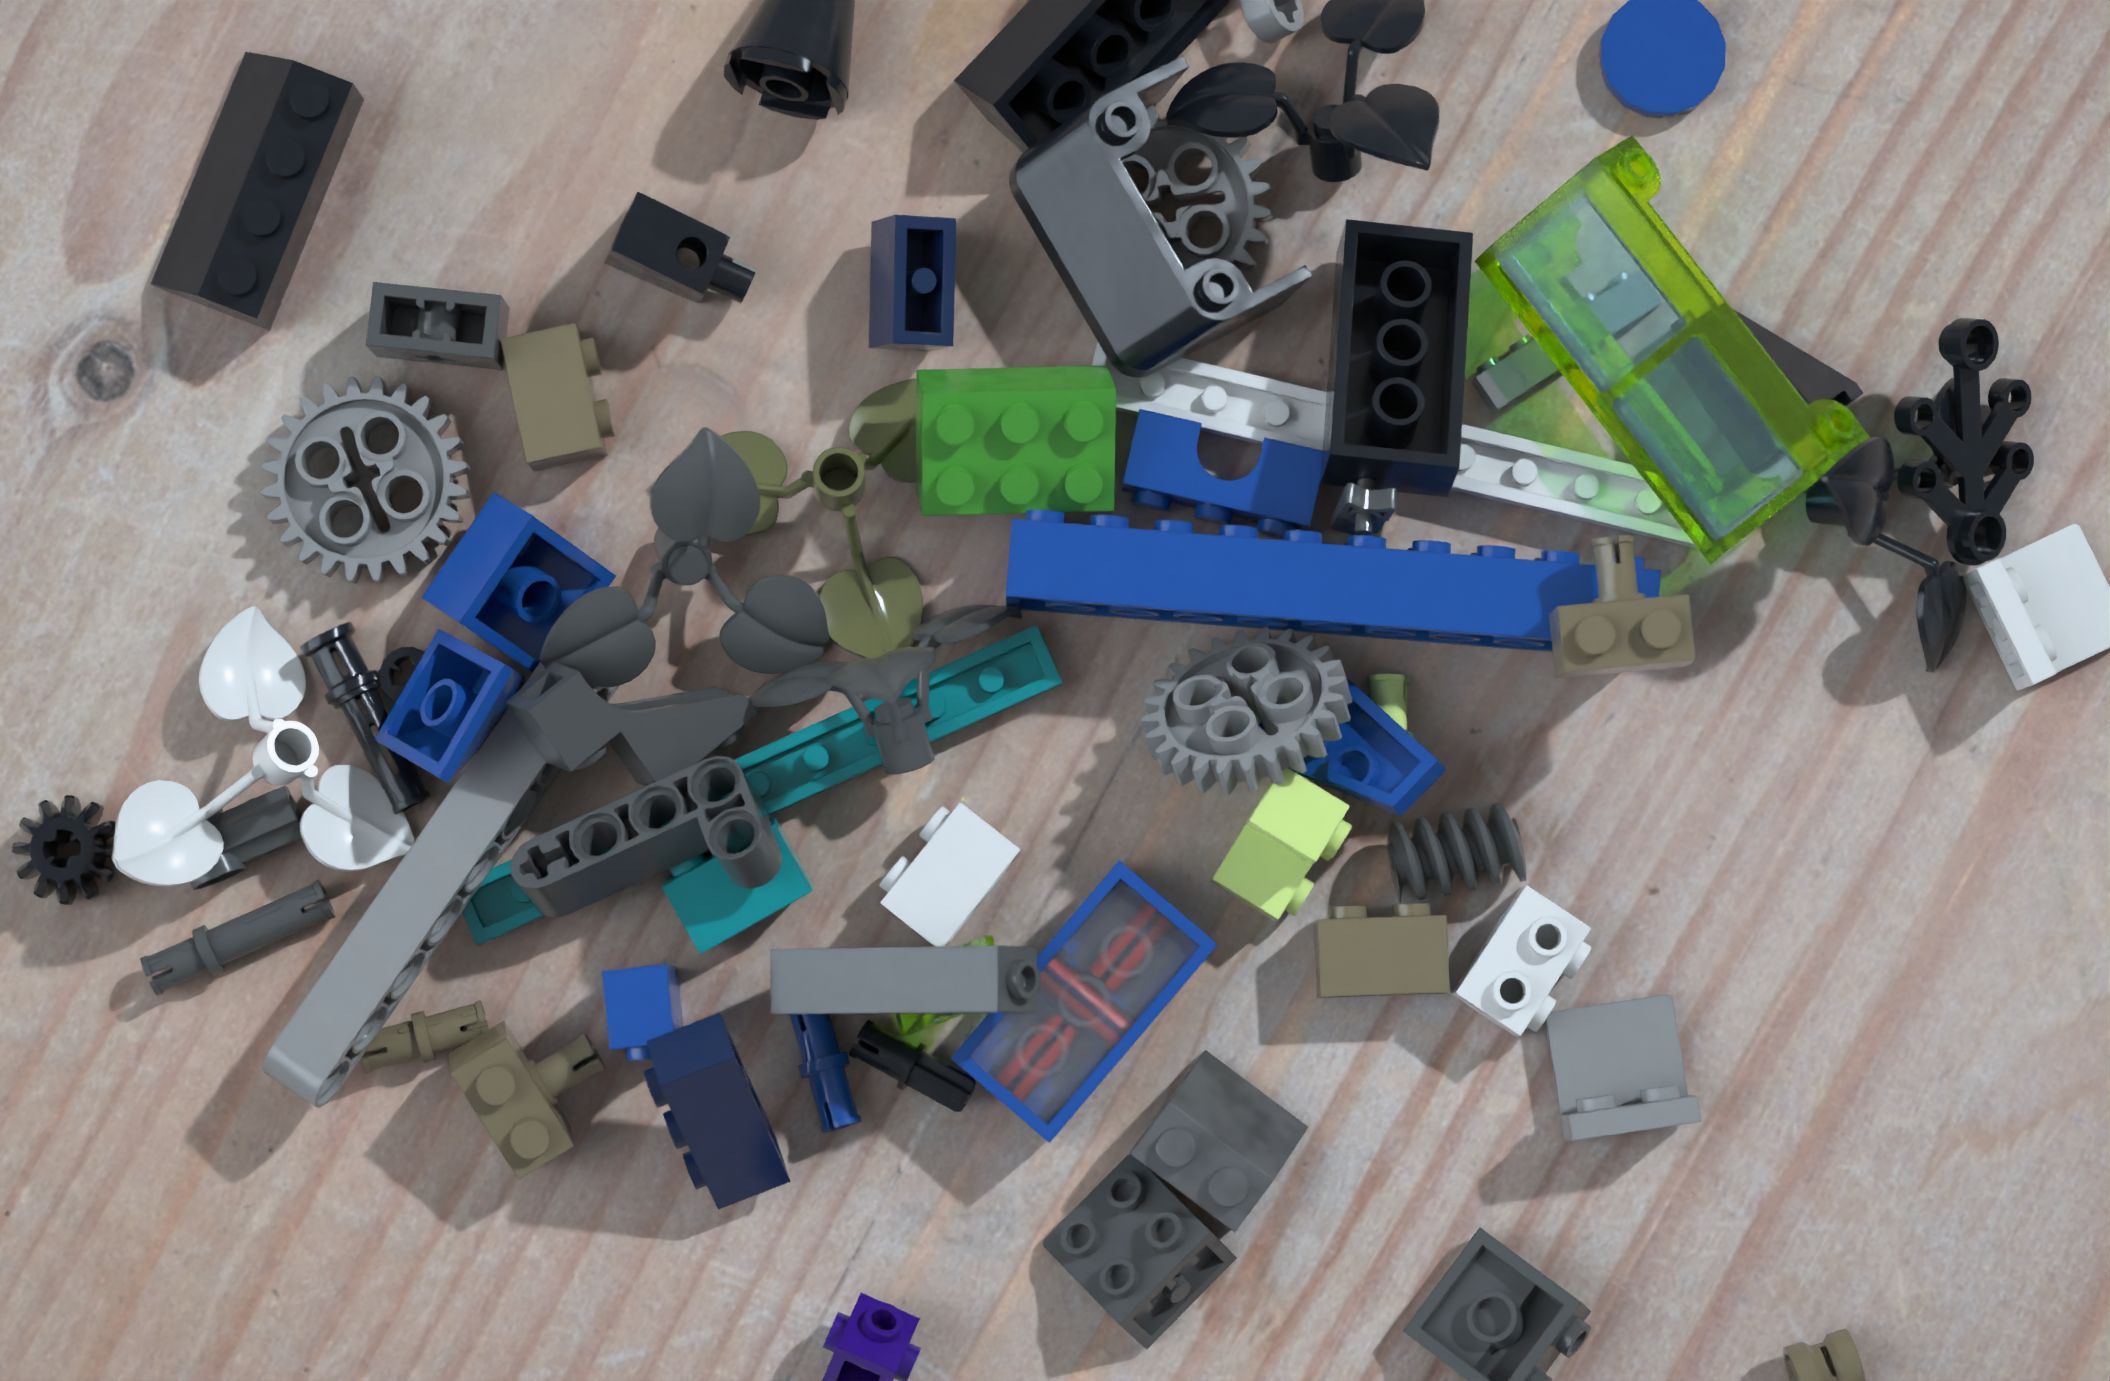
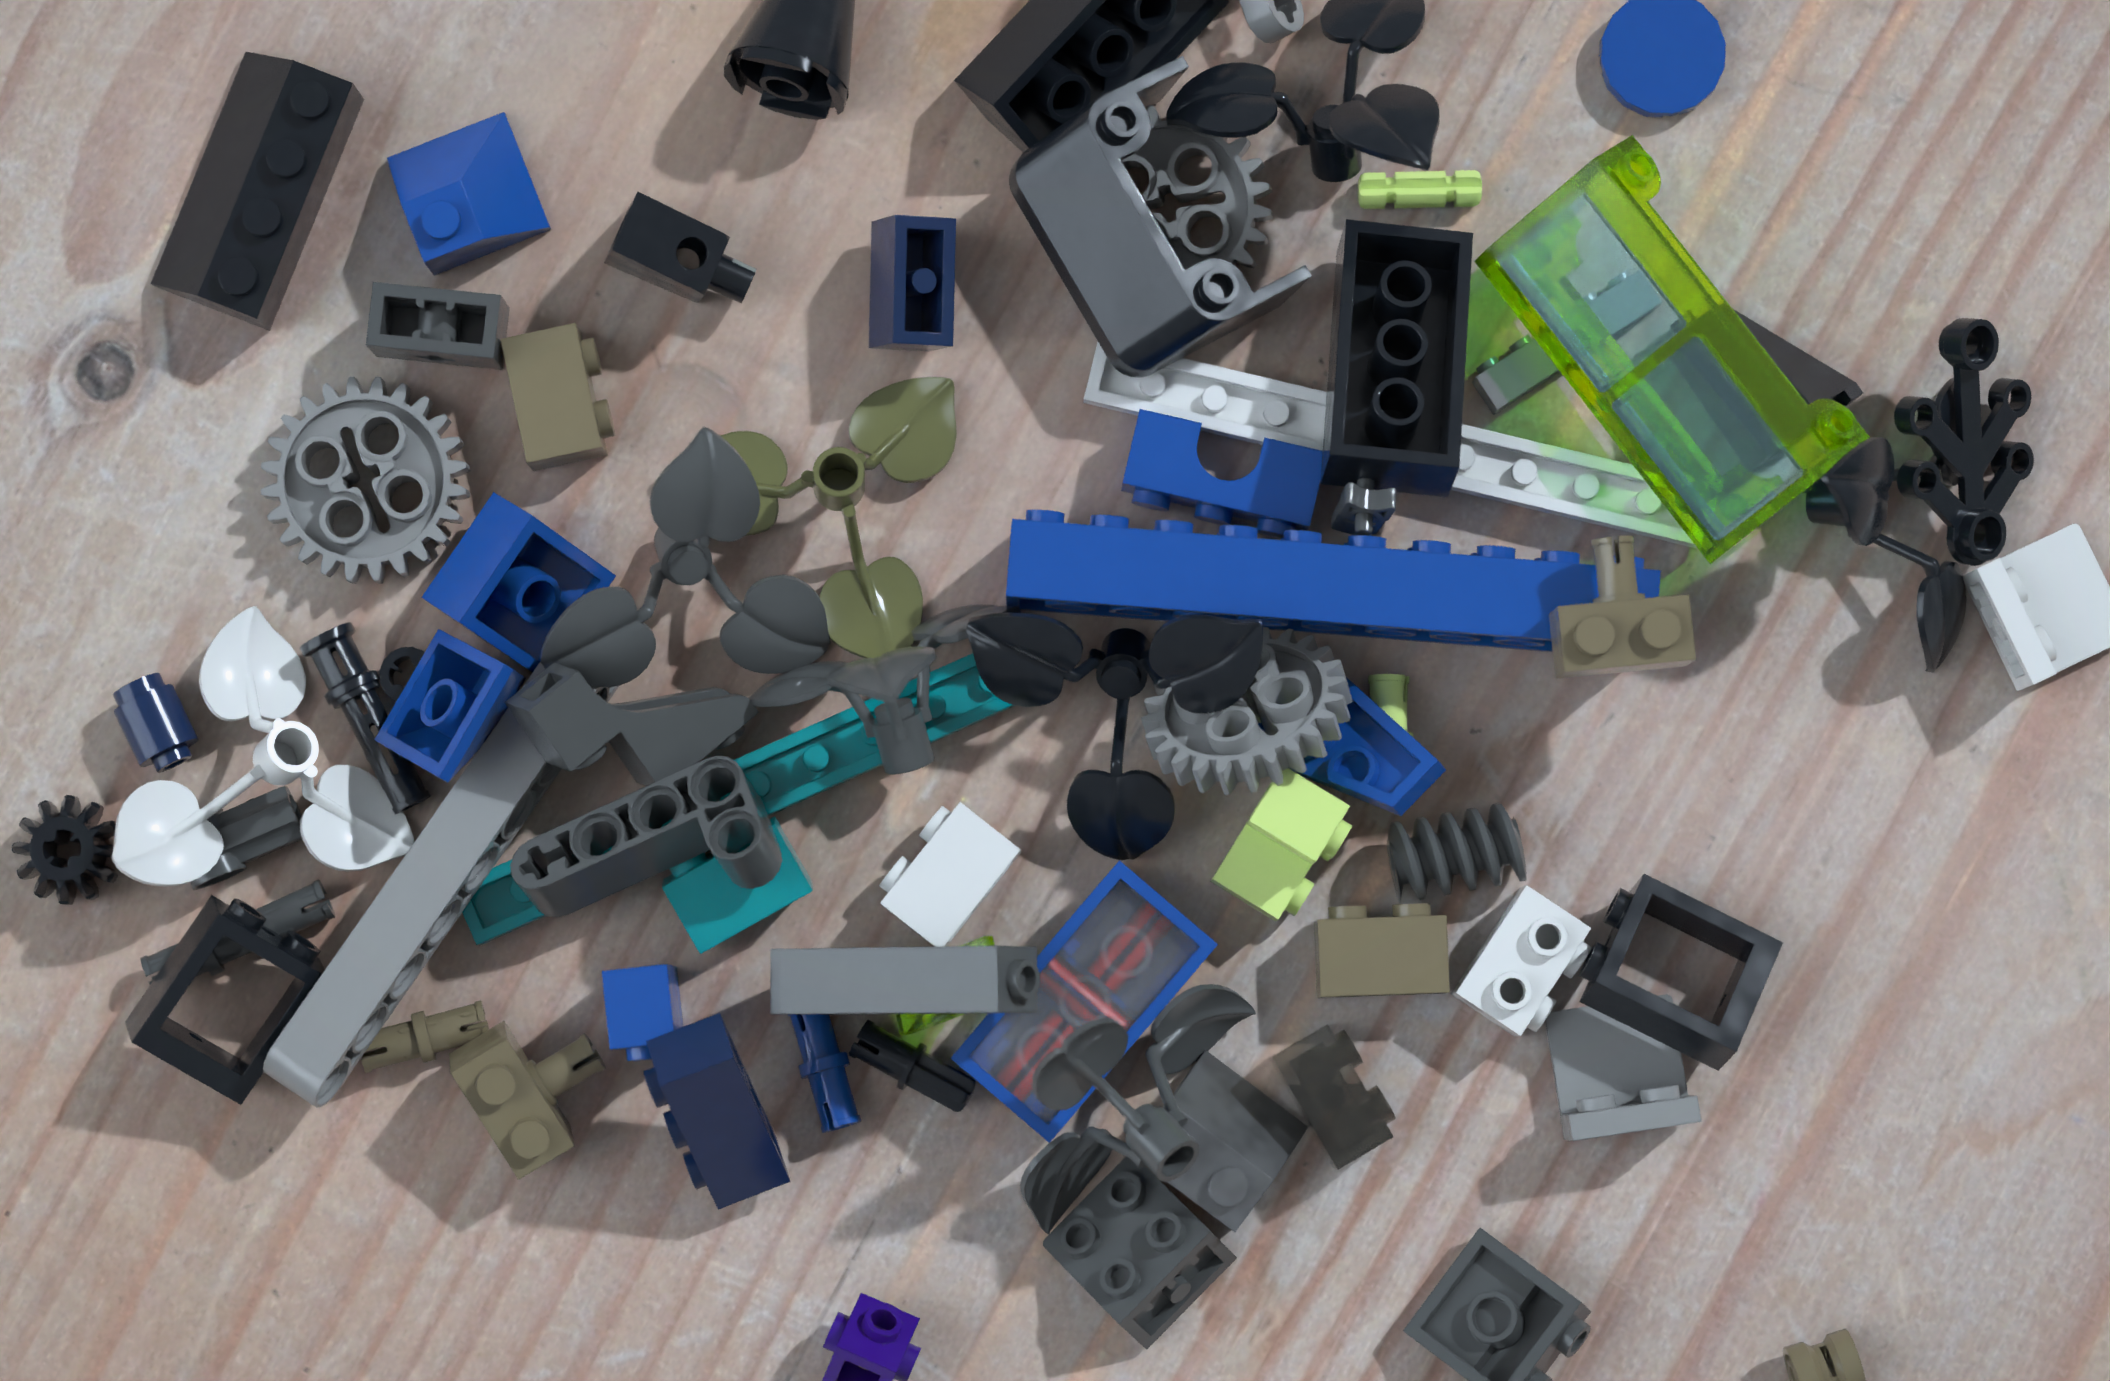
(154, 723): none -> dark blue brick
(188, 1051): none -> black window
(467, 194): none -> blue slope
(1015, 440): bright green brick -> none
(1153, 1135): none -> dark grey plant
(1199, 656): none -> black plant
(1331, 1095): none -> clear smoke brick
(1419, 189): none -> yellowish green axle
(1702, 1040): none -> black window

